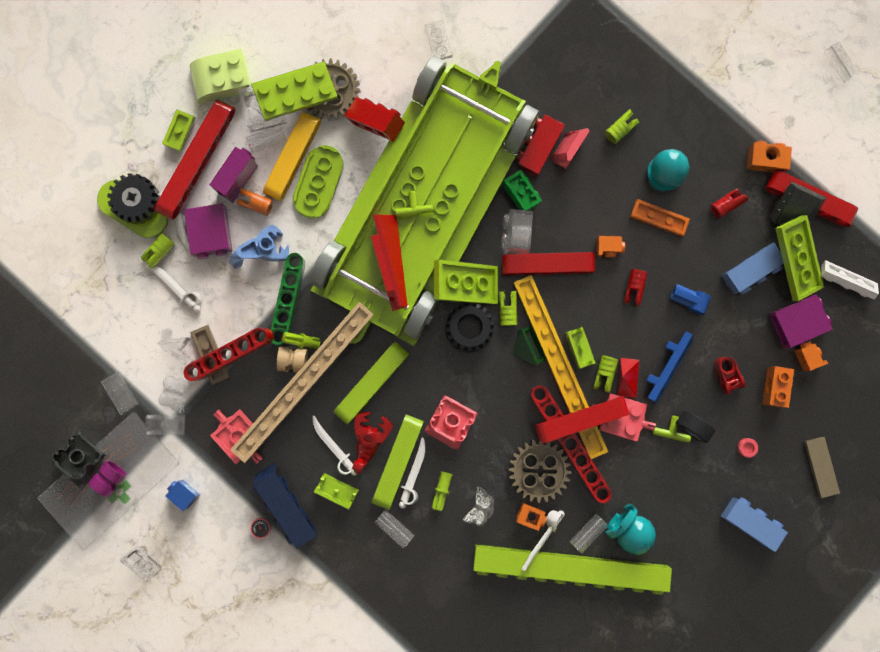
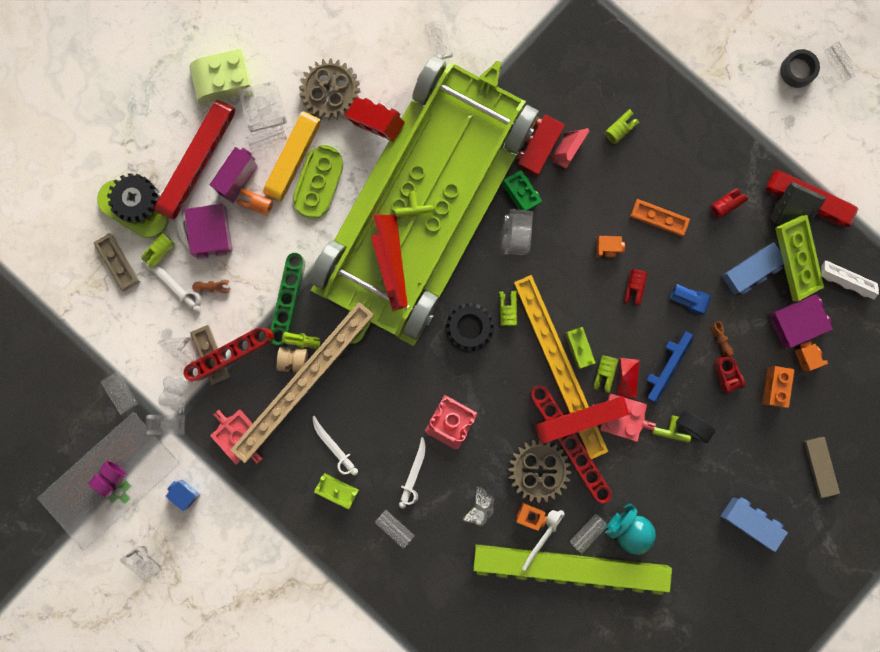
(77, 458): pearl dark grey slope -> none
(116, 262): none -> dark tan tile
(178, 130): lime plate -> none
(211, 286): none -> dark orange piece
(260, 247): medium blue animal -> none
(260, 528): black tile -> none
(283, 506): dark blue wedge -> none
(294, 91): lime plate -> none
(368, 439): red animal -> none
(371, 383): lime beam -> none
(397, 462): lime beam -> none
(441, 491): lime axle -> none
(465, 282): lime plate -> none
(528, 346): dark green slope -> none
(548, 263): red beam -> none
(668, 170): teal tile -> none
(718, 331): none -> dark orange piece
(747, 447): coral tile -> none
(758, 161): orange brick -> none
(812, 61): none -> black tyre

